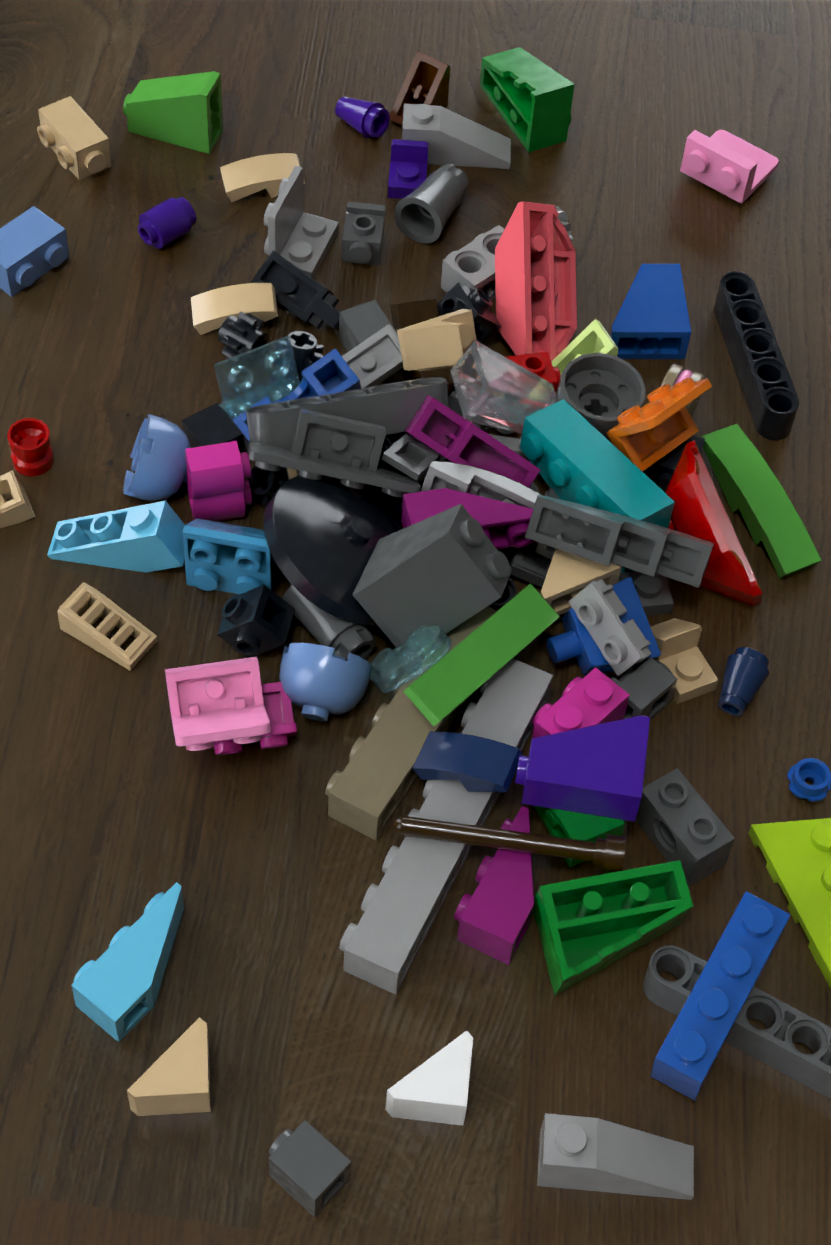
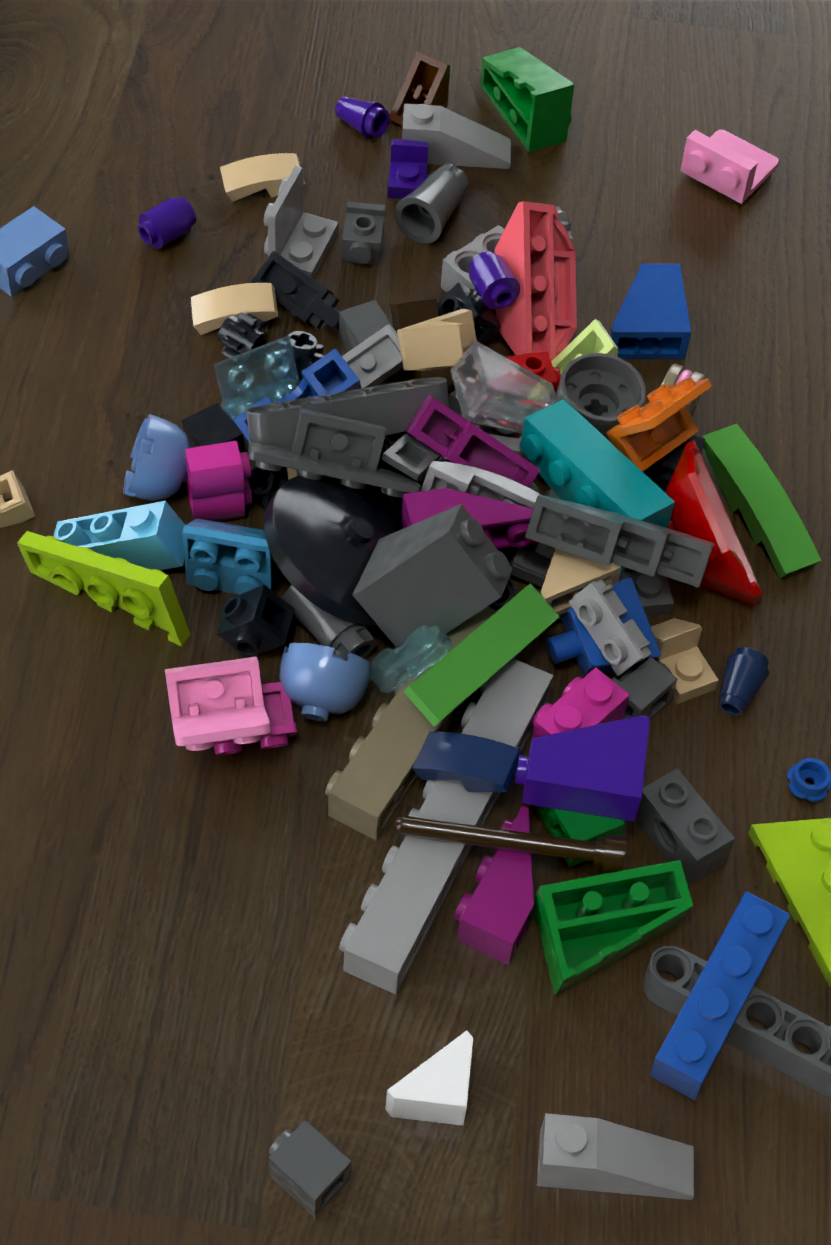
(30, 447): red wheel -> none
(74, 138): tan brick -> none
(86, 607): tan slope -> none
(108, 582): none -> lime wing
(128, 976): medium azure slope -> none
(177, 1079): tan slope -> none
(178, 110): bright green slope -> none
(493, 280): none -> dark purple brick
(756, 356): black beam -> none

